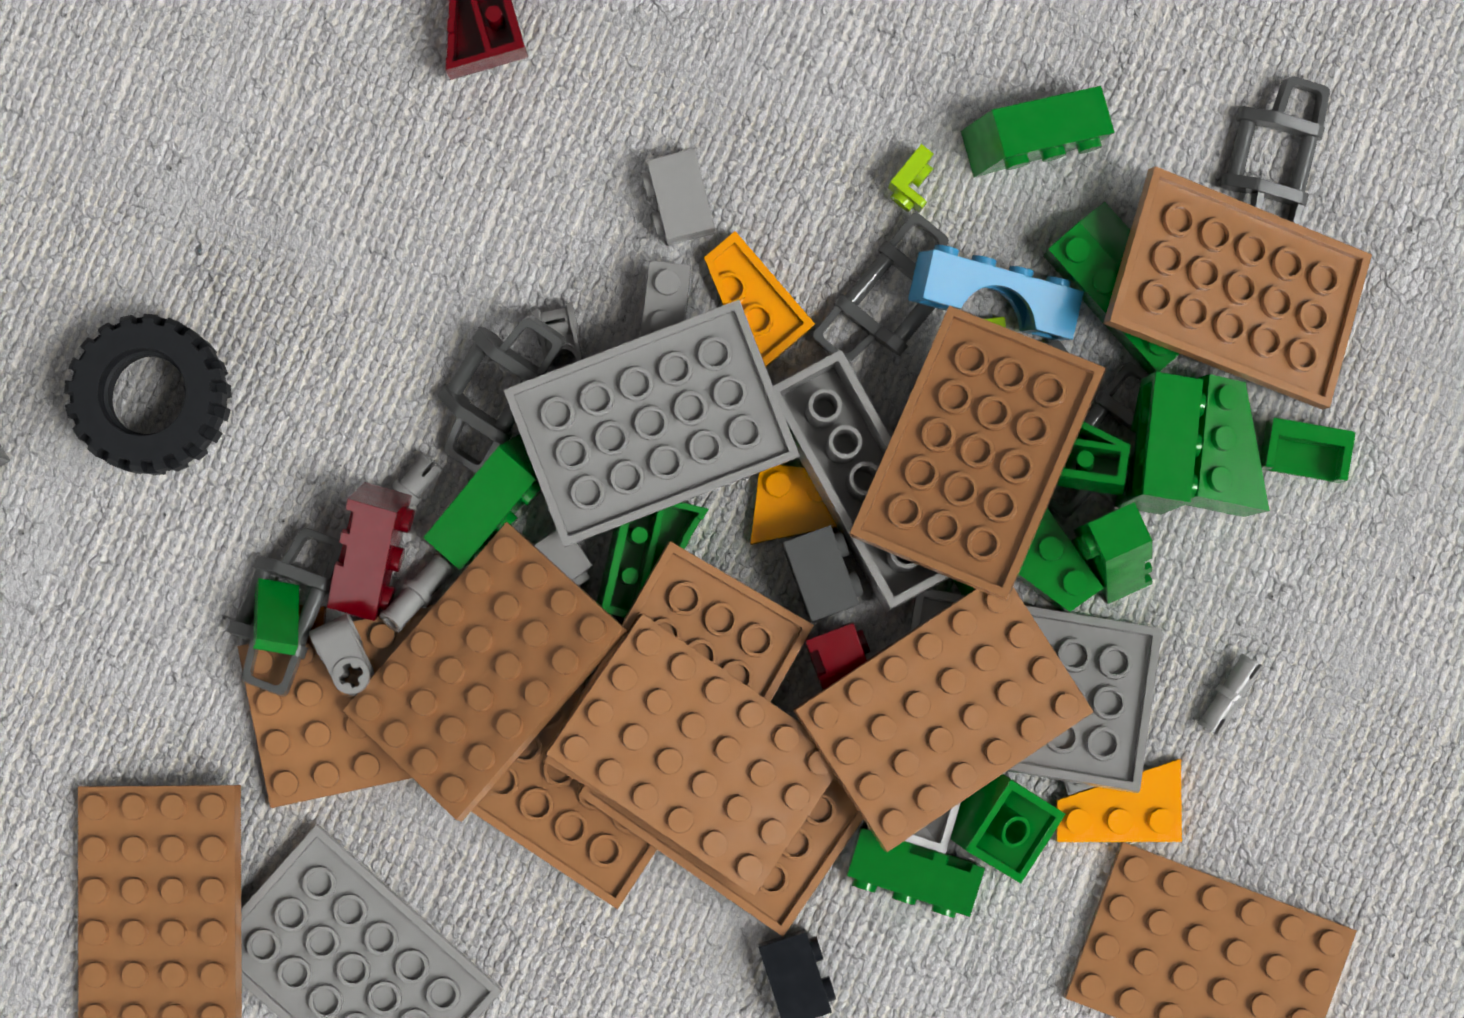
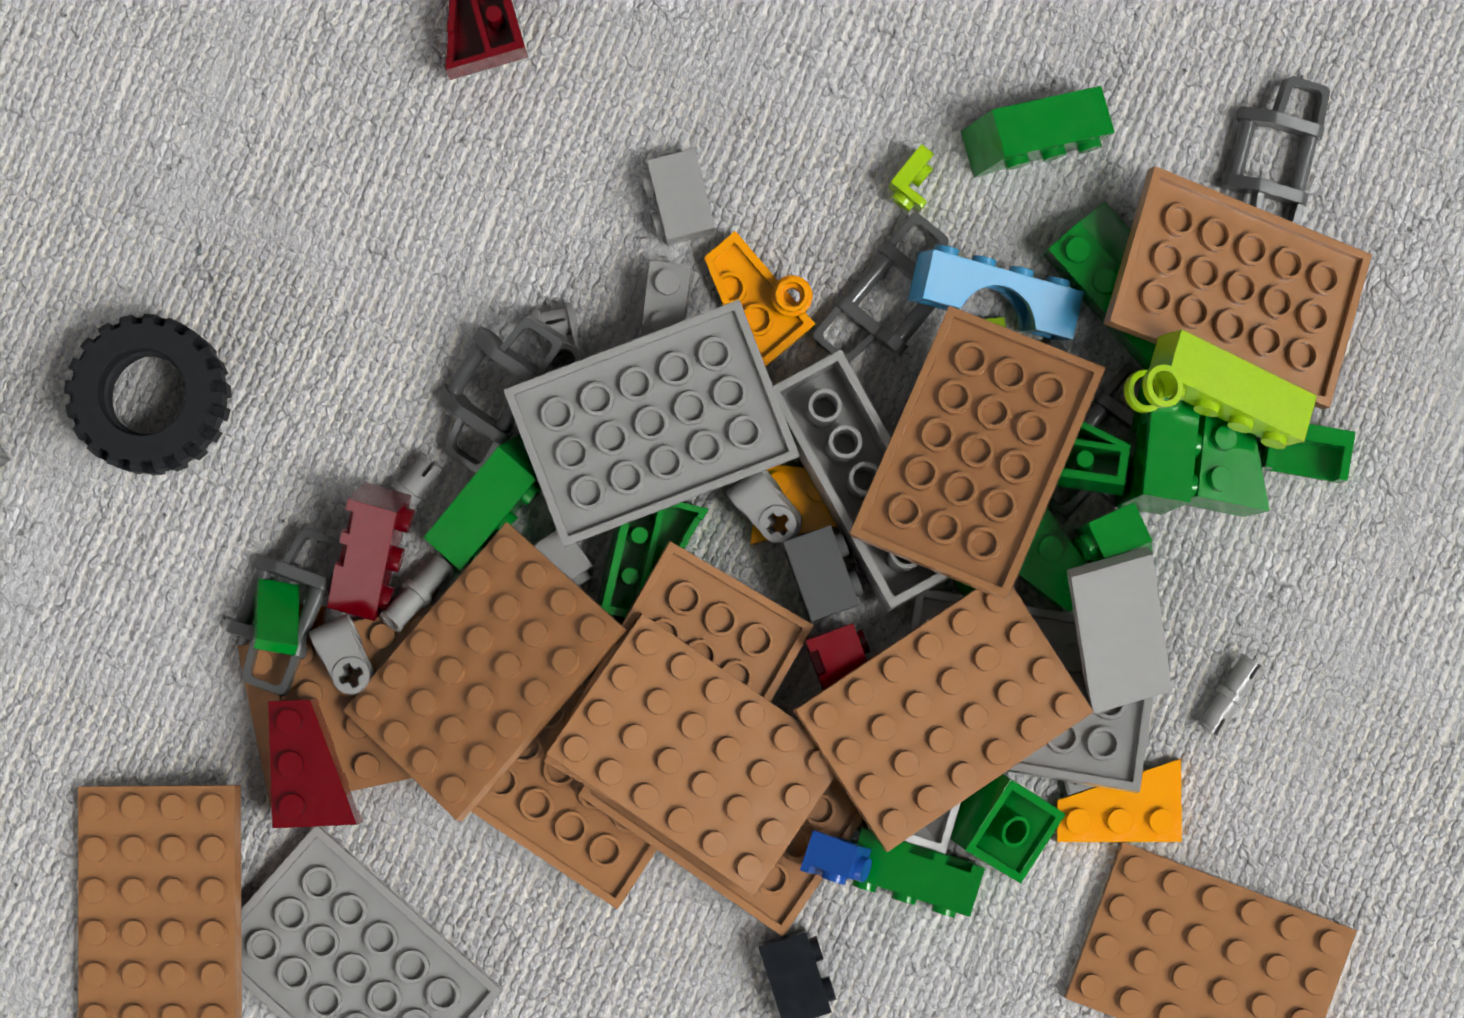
(305, 769): none -> dark red wedge
(759, 500): none -> light grey piece
(787, 283): none -> light orange plate
(836, 858): none -> blue brick
(1120, 629): none -> light grey tile
(1223, 388): none -> lime hinge

